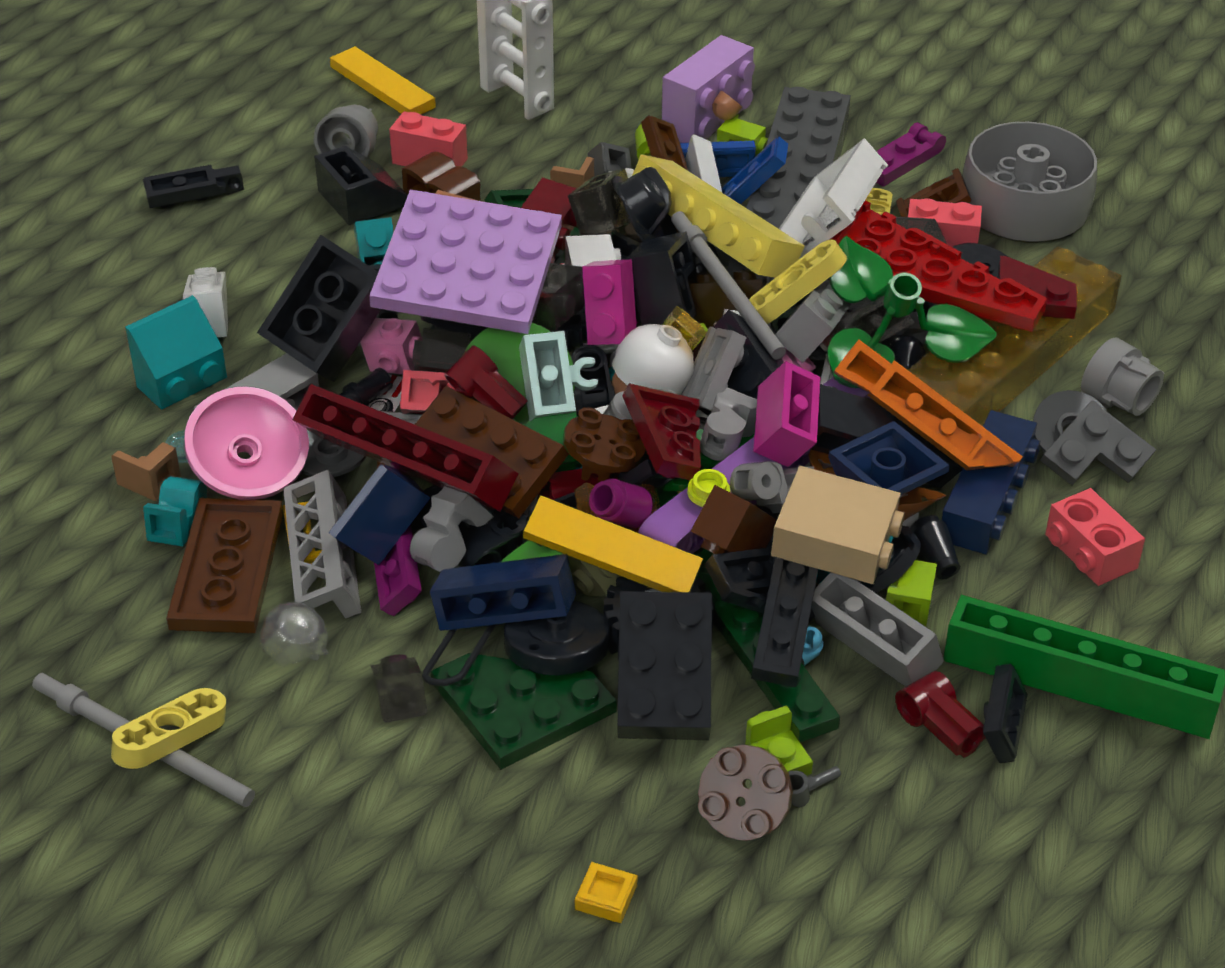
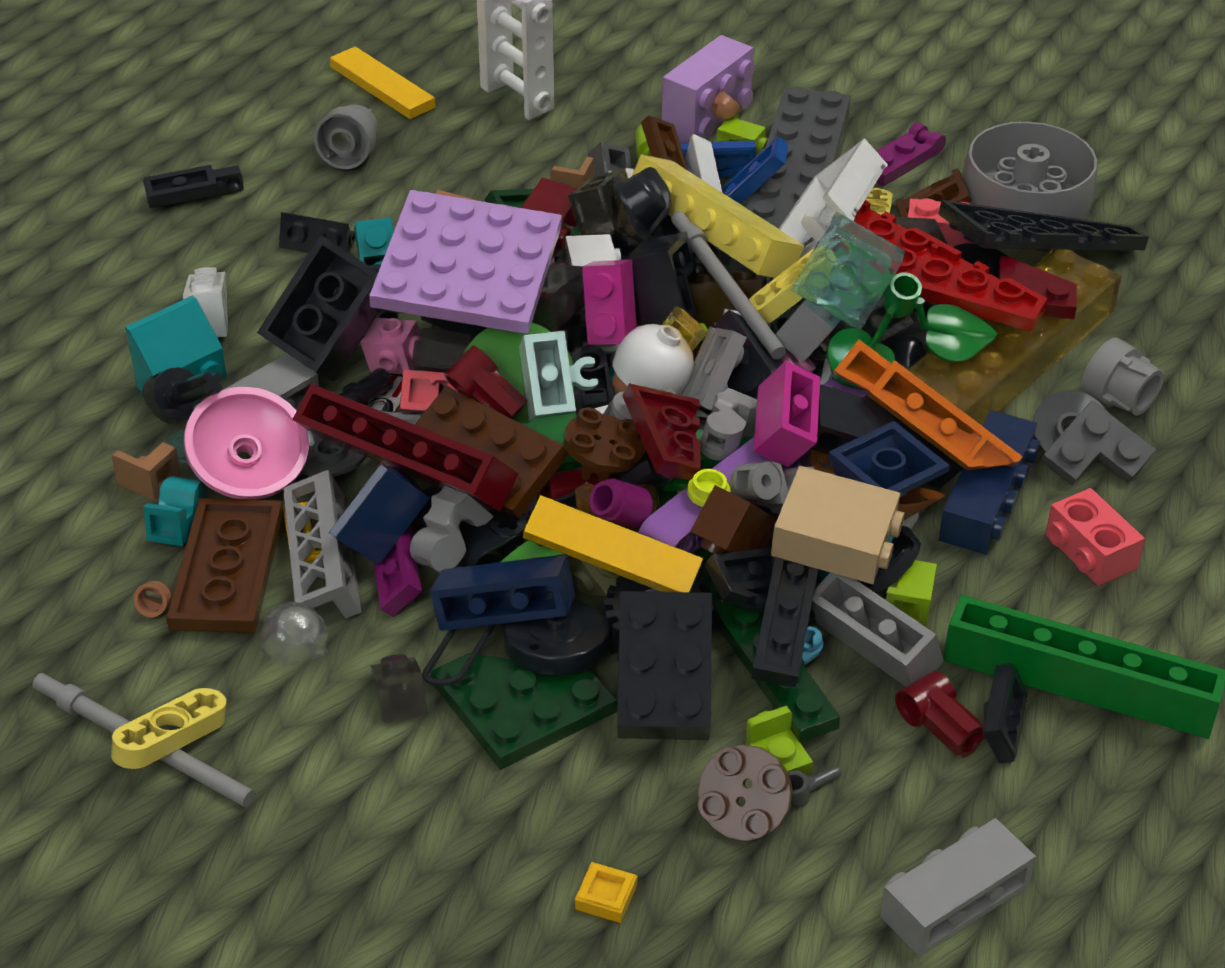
(150, 605): none -> nougat hinge
(176, 392): none -> black piece
(302, 232): none -> black hinge
(356, 185): black slope -> none
(418, 135): coral brick -> none
(440, 173): reddish brown brick -> none
(848, 270): none -> clear light blue brick
(936, 545): black cone -> none
(956, 886): none -> light grey brick
(1019, 229): none -> black wing

